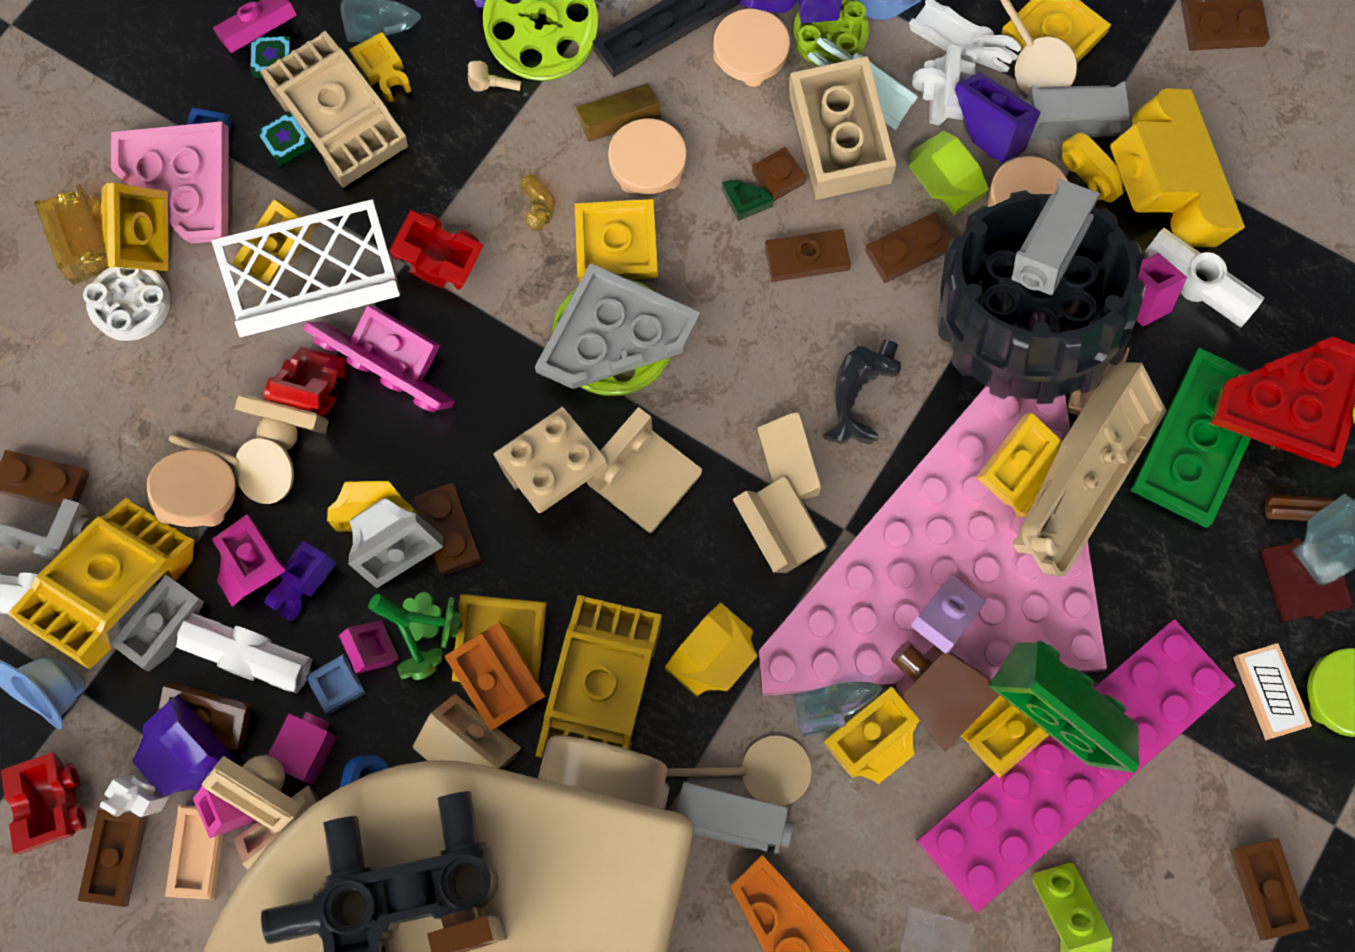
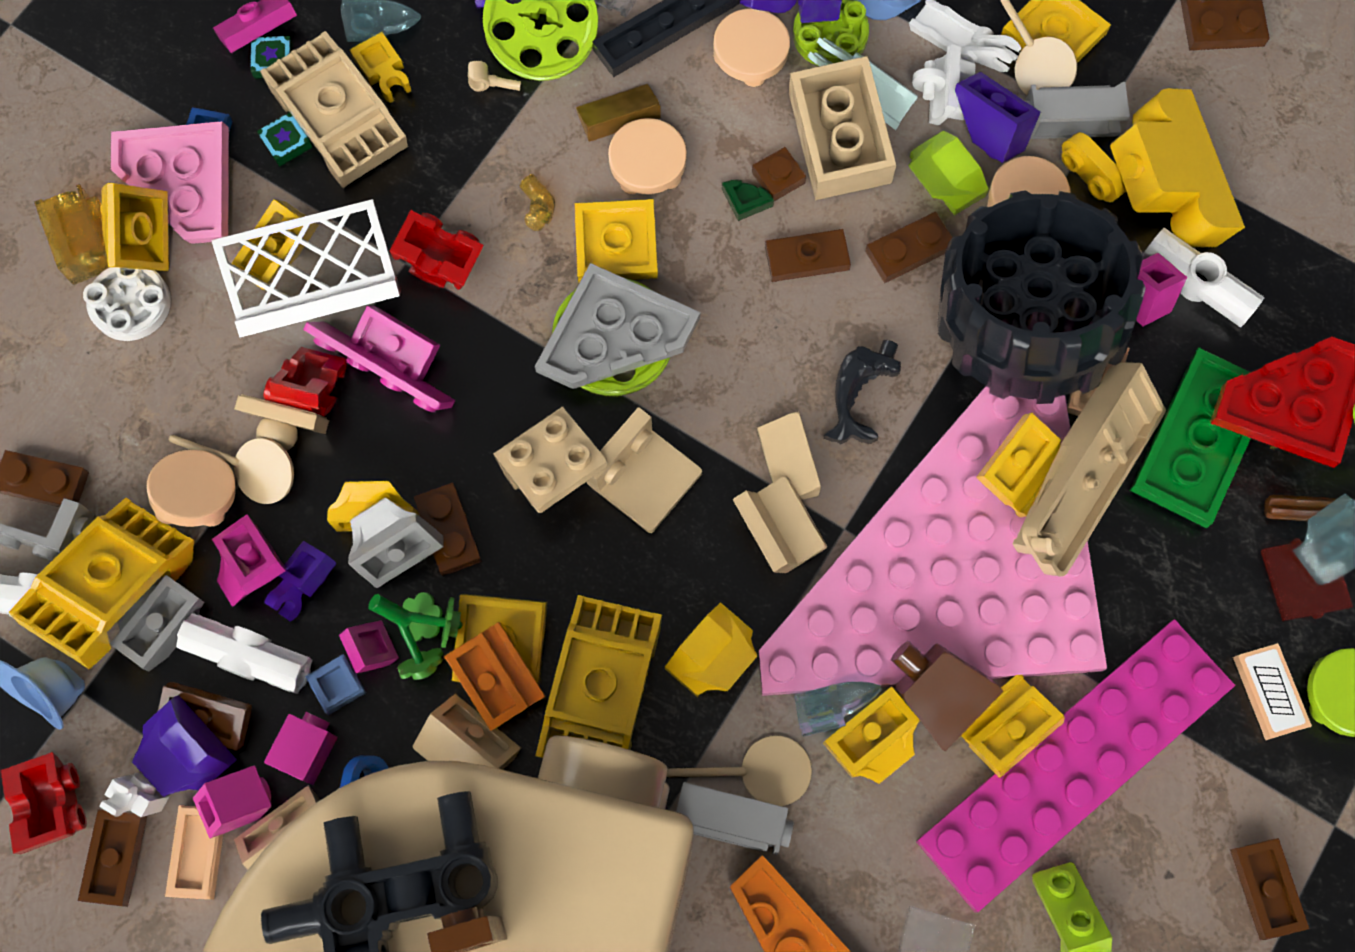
(254, 789): tan tile -> none
(948, 614): lavender plate -> none
(1055, 237): light grey window -> none
(1068, 707): green slope -> none

